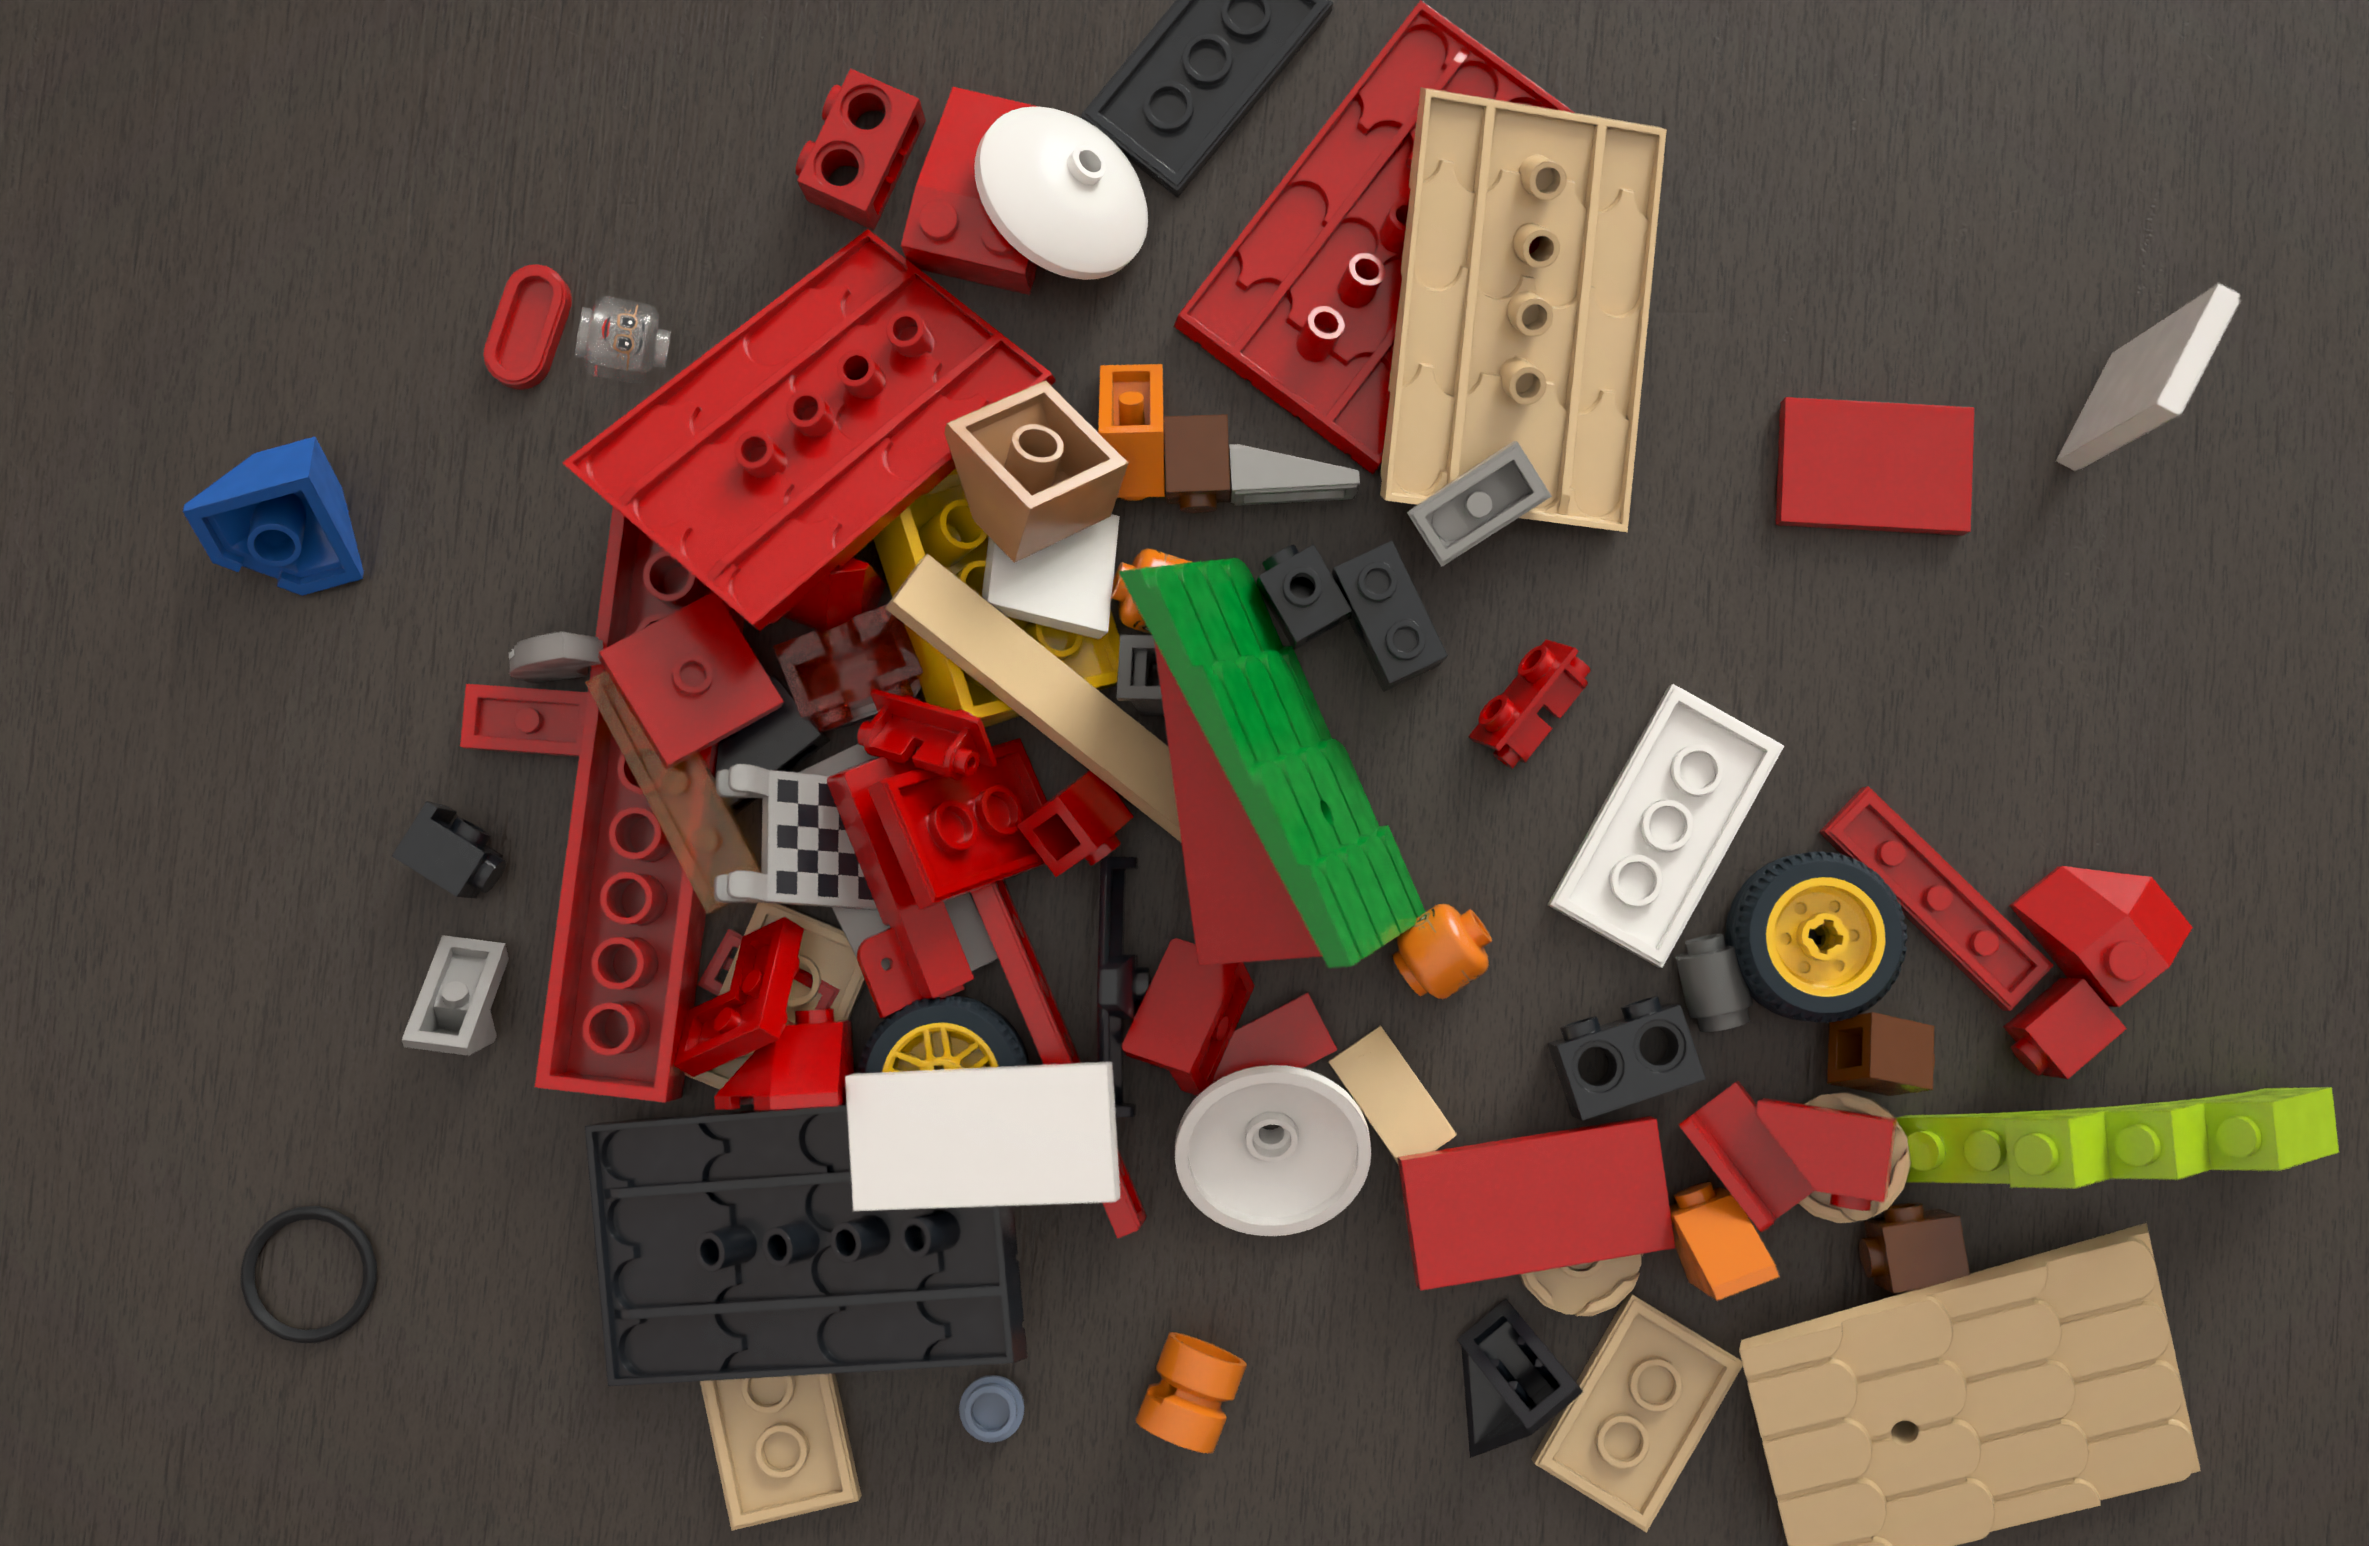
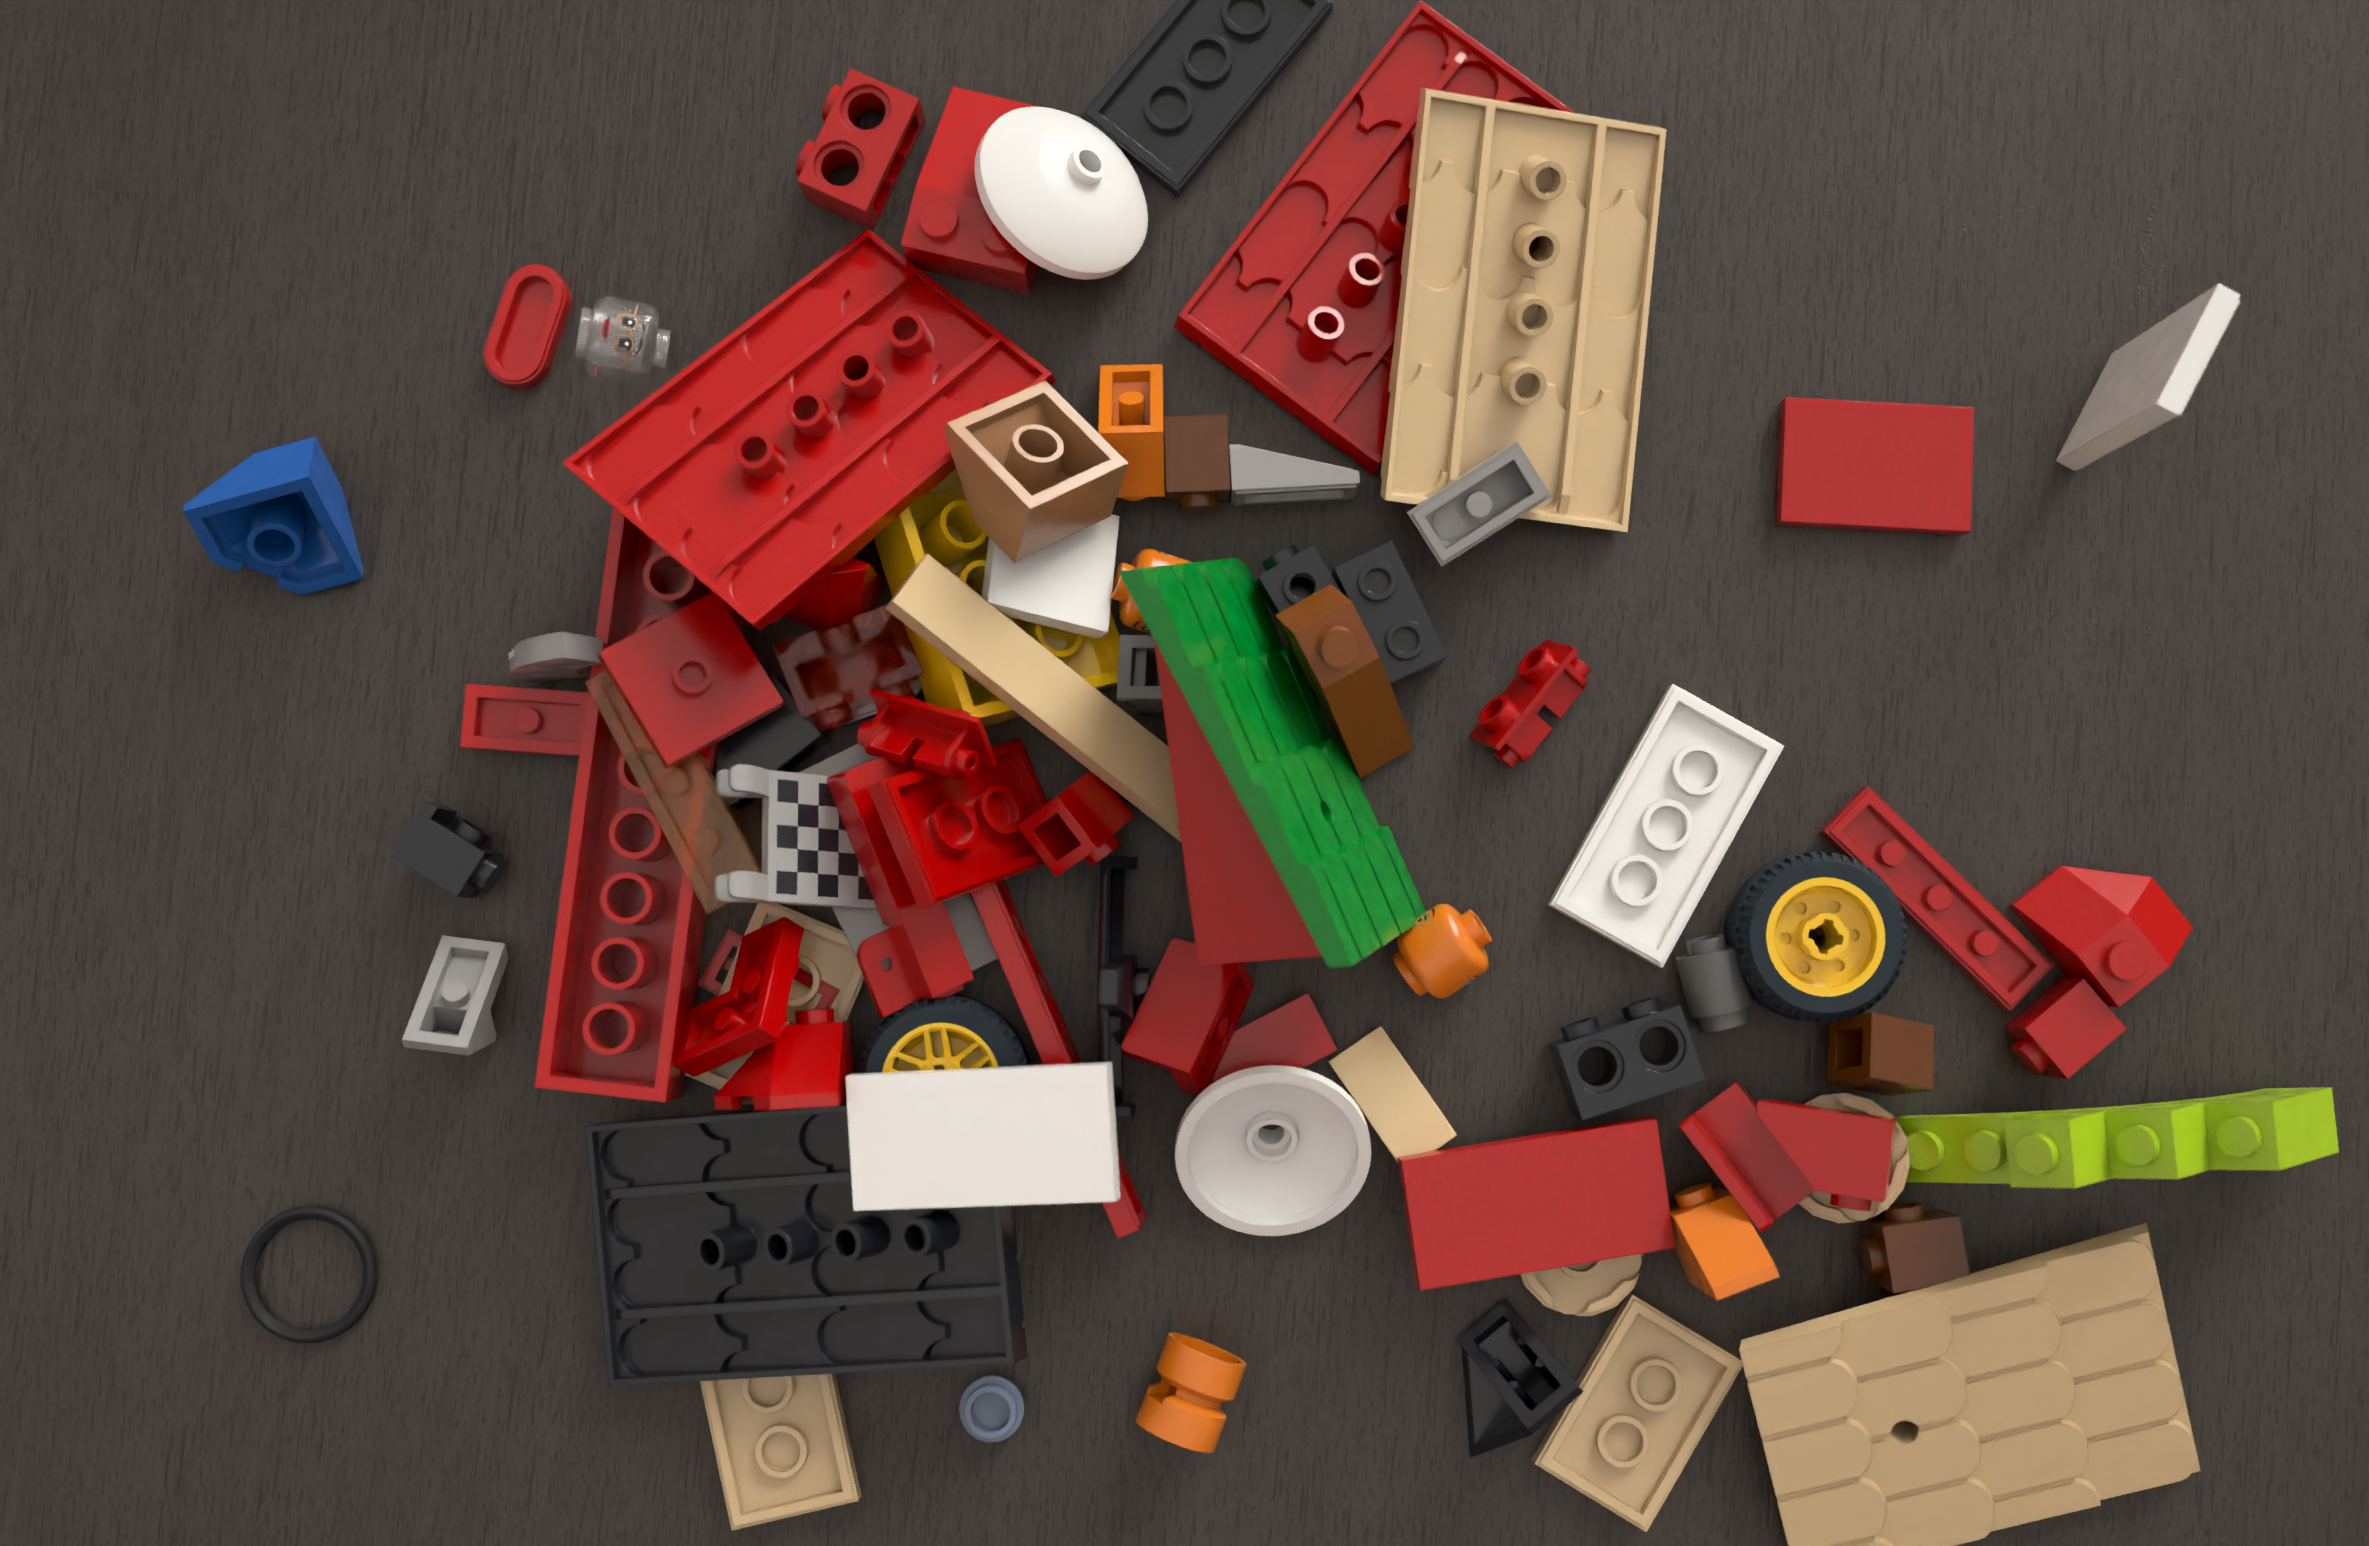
(1347, 678): none -> dark orange slope

